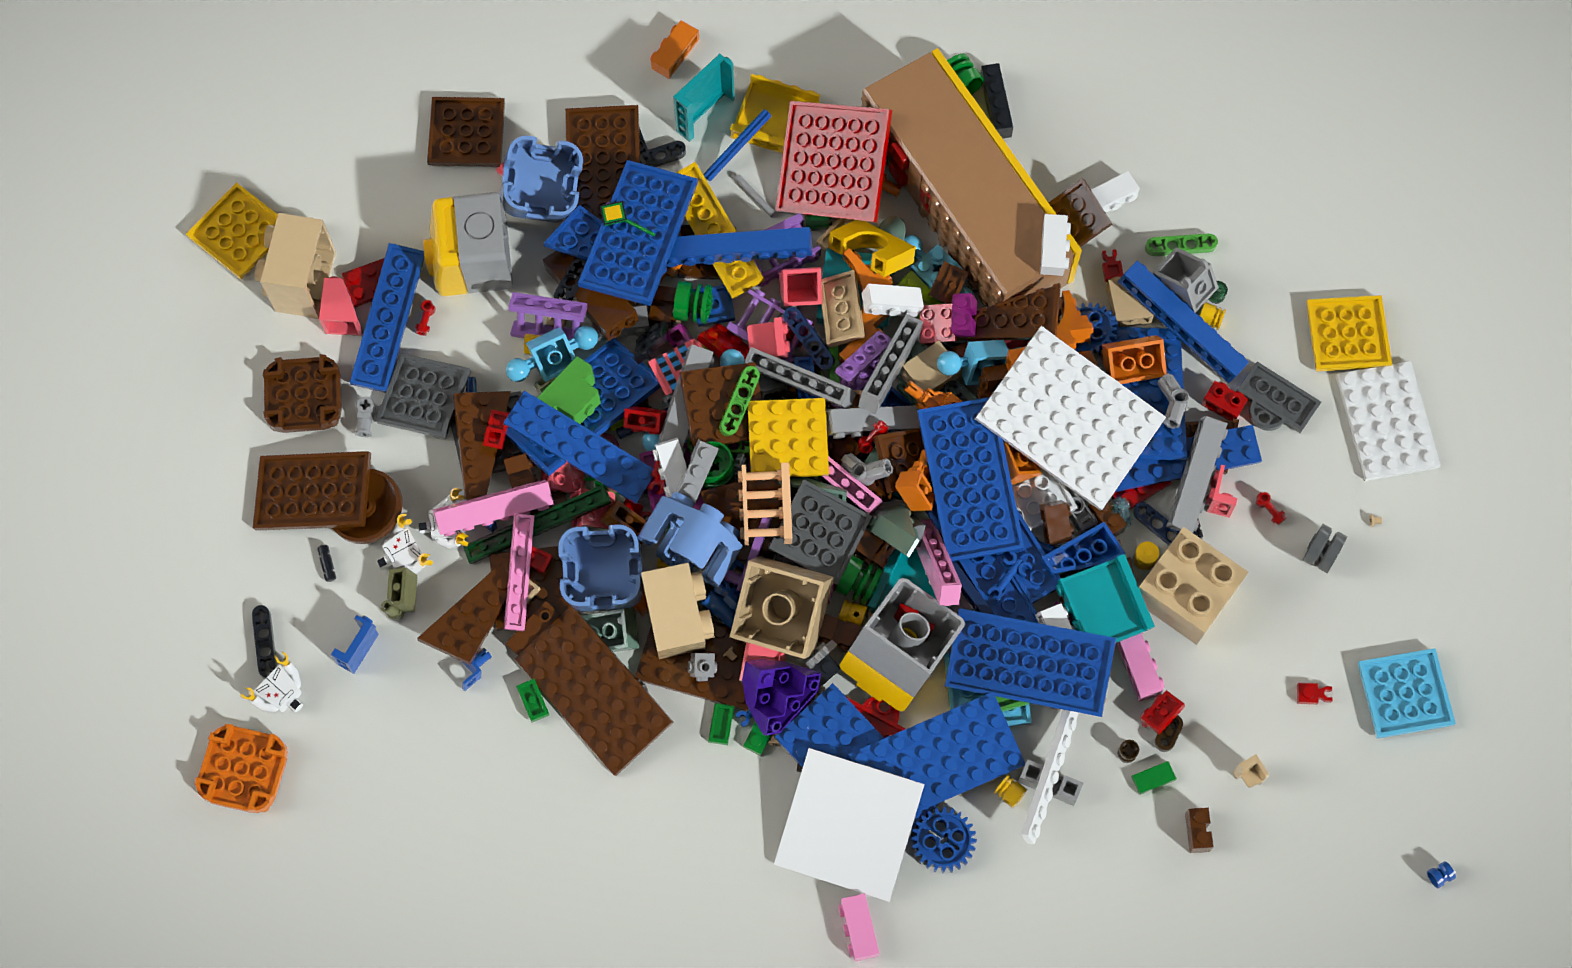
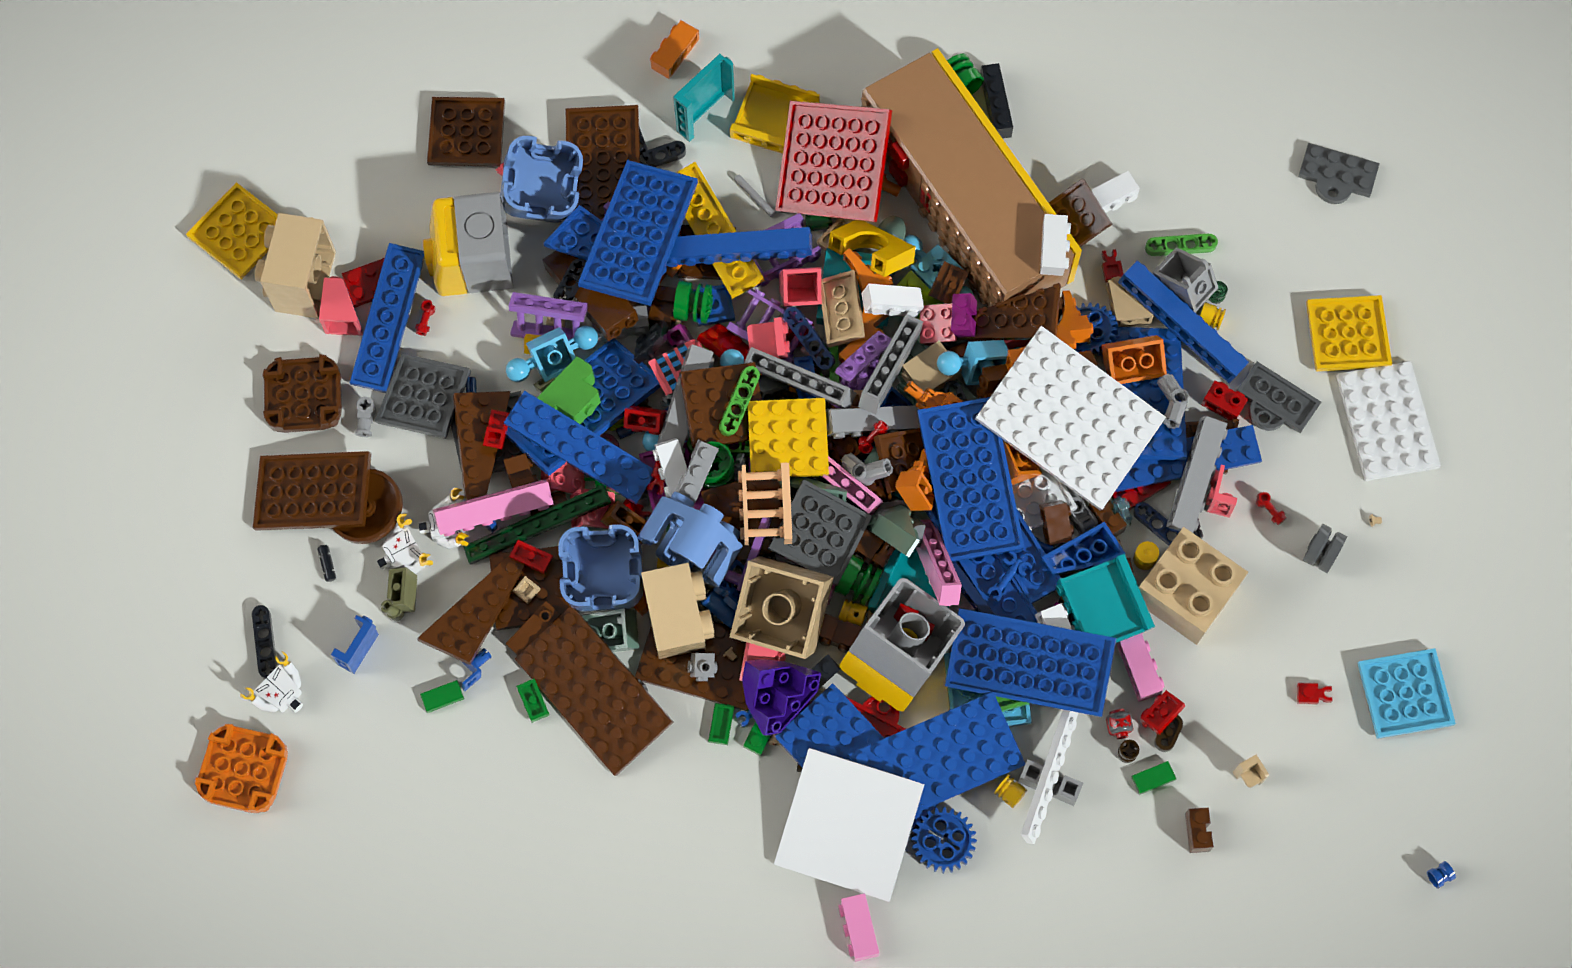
(442, 696): none -> green tile
(519, 572): bright pink tile -> none
(615, 213): piece -> none
(737, 145): blue axle -> none
(822, 650): light grey plate -> none
(1119, 723): none -> head
(1338, 173): none -> dark grey plate

